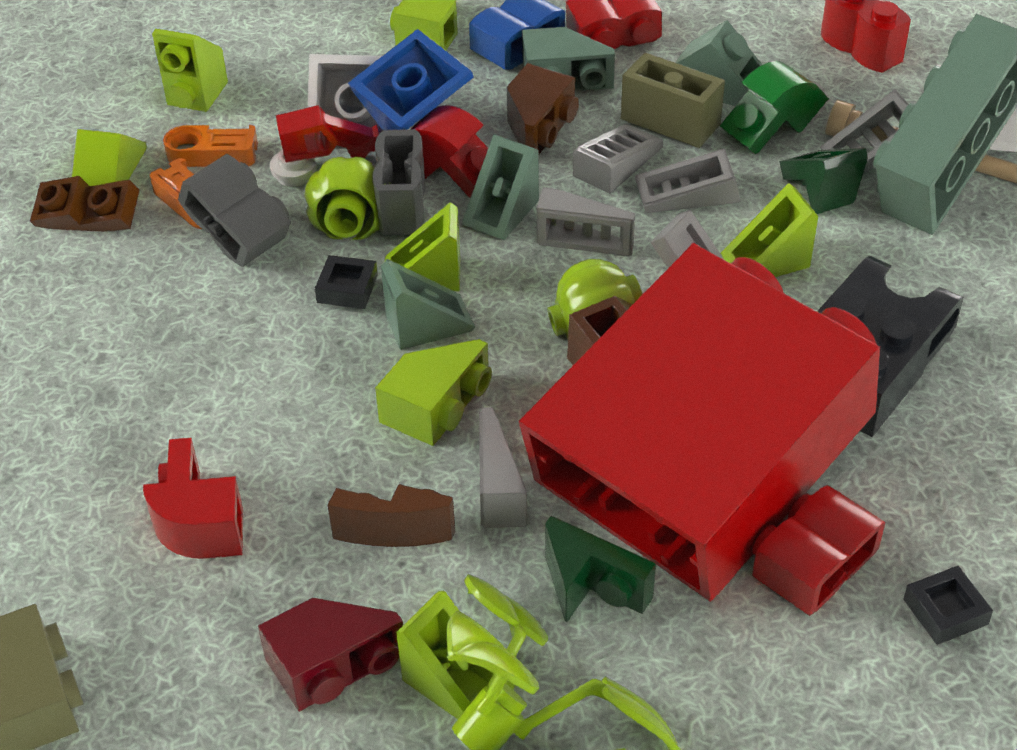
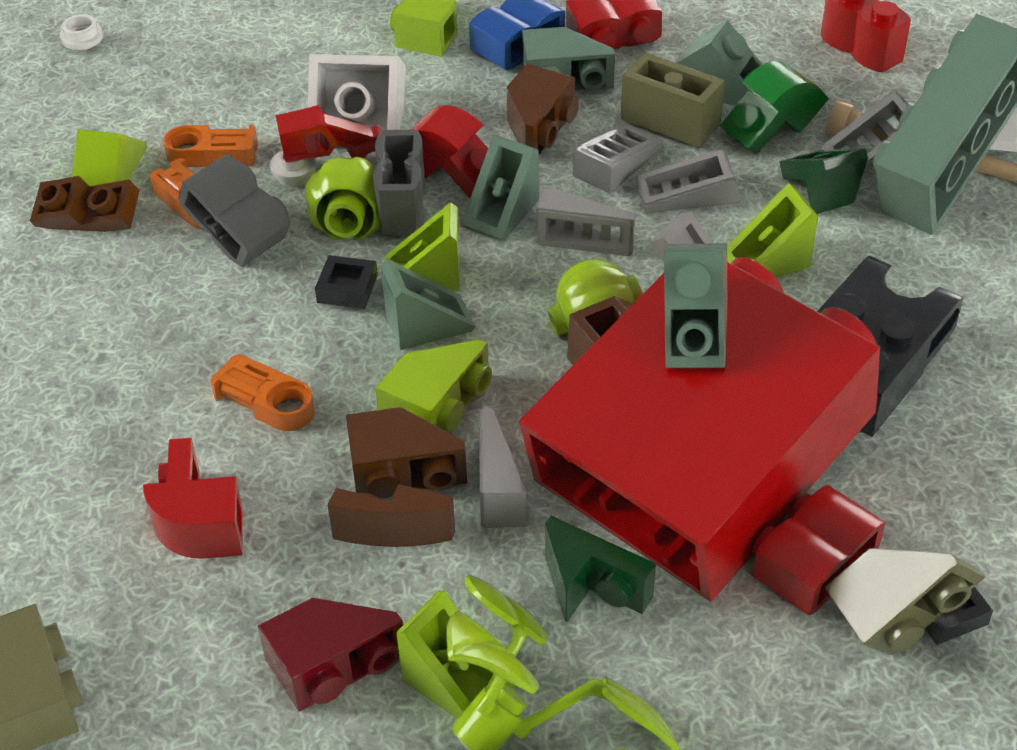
(80, 32): none -> white plate
(189, 69): lime slope -> none
(262, 391): none -> orange piece
(403, 449): none -> reddish brown slope
(409, 82): blue slope -> none
(695, 305): none -> sand green slope
(899, 593): none -> slope

